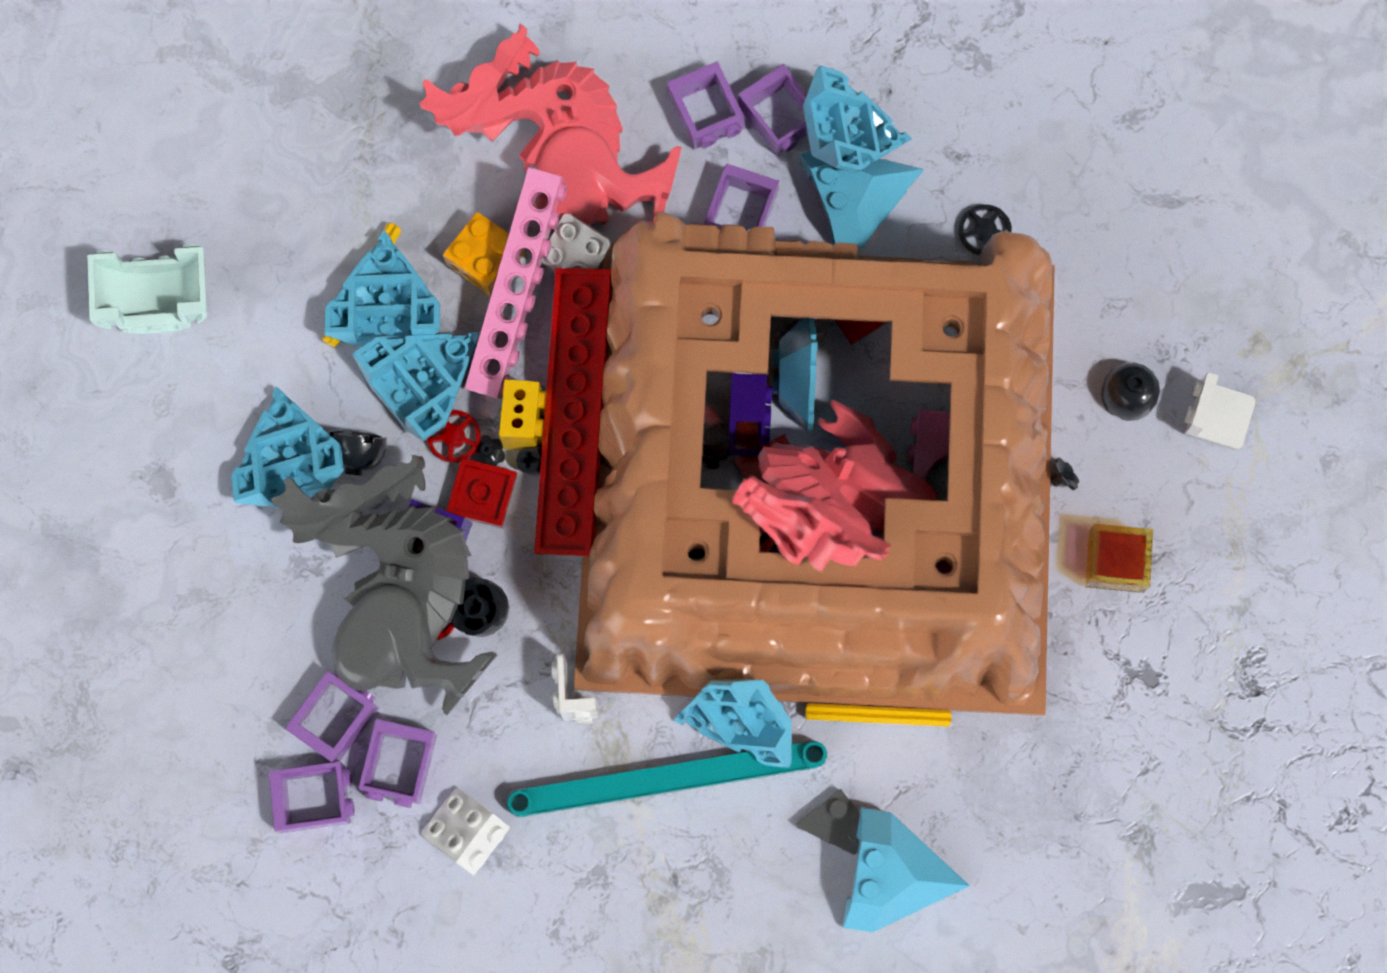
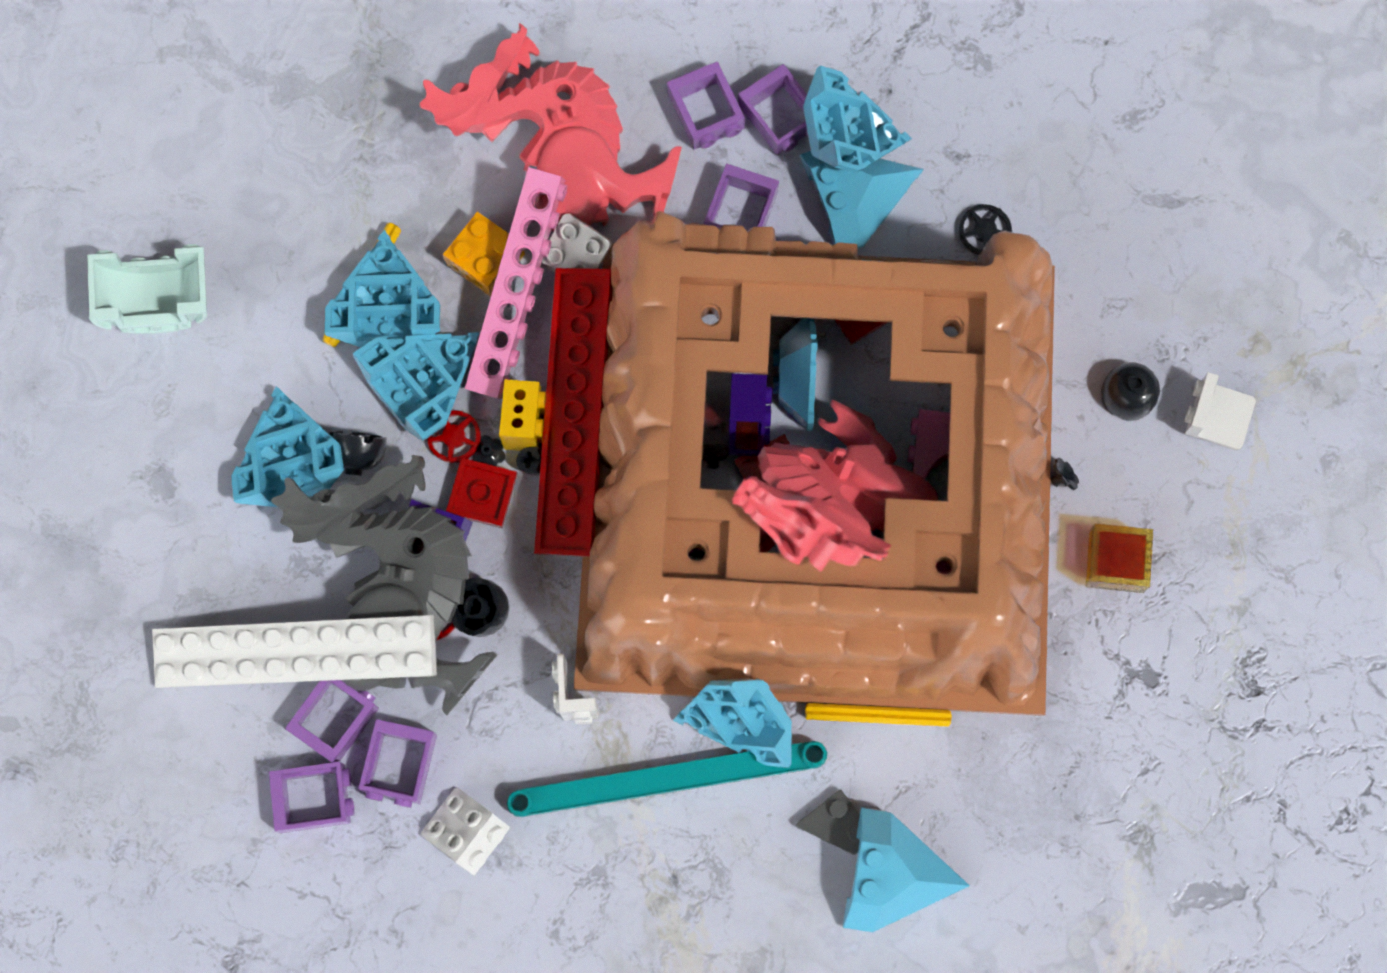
(295, 651): none -> white plate

